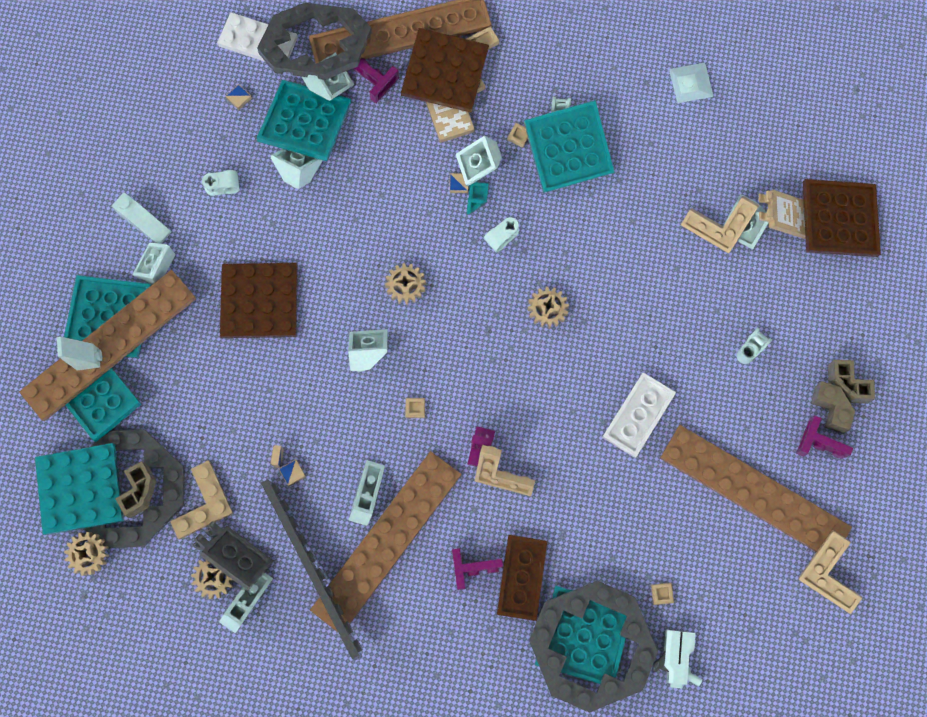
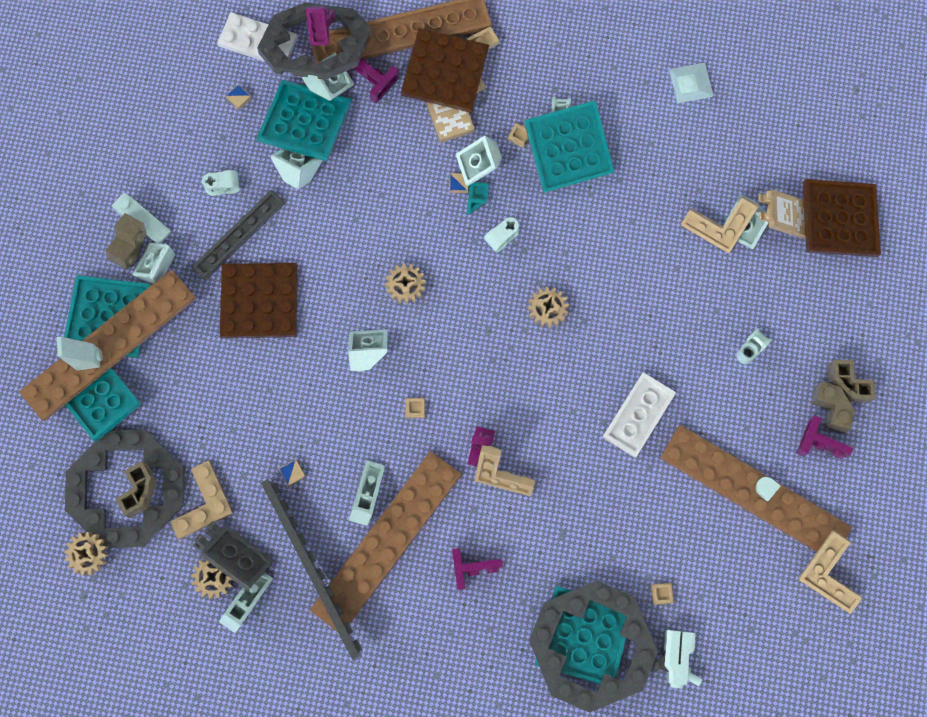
(78, 489): teal plate -> none
(128, 241): none -> dark tan brick
(238, 235): none -> dark grey tile
(277, 455): tan tile -> none
(318, 21): none -> magenta bracket
(522, 578): reddish brown plate -> none
(766, 487): none -> light aqua tile

